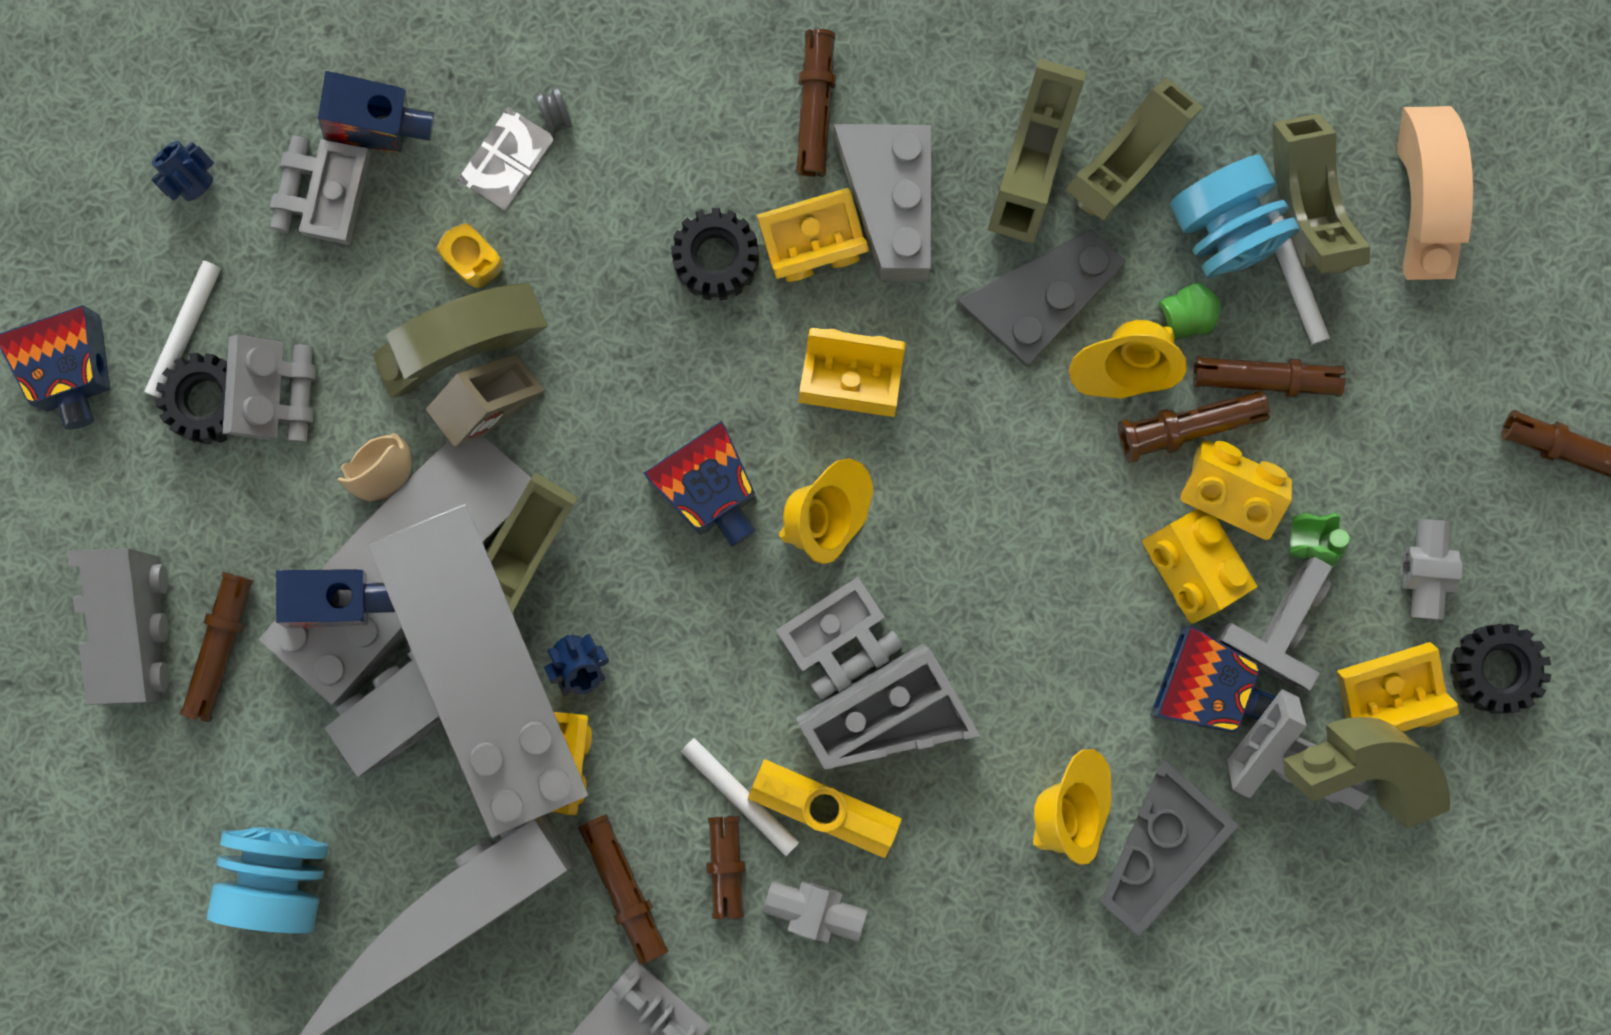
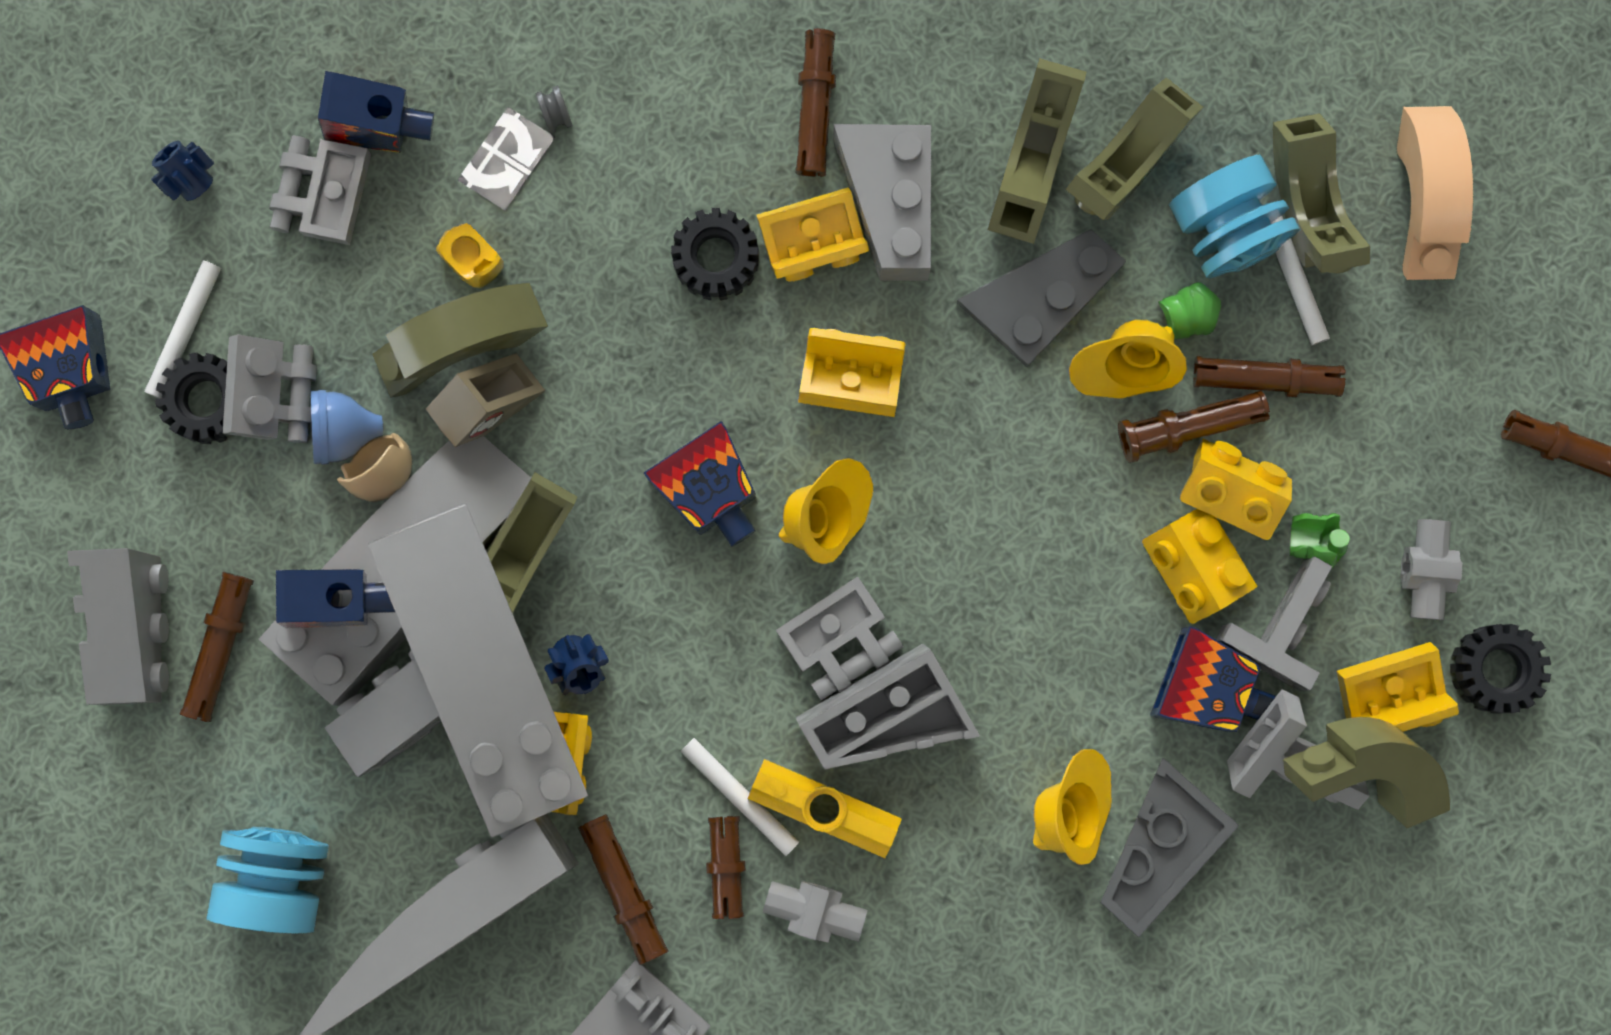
(340, 426): none -> medium blue helmet

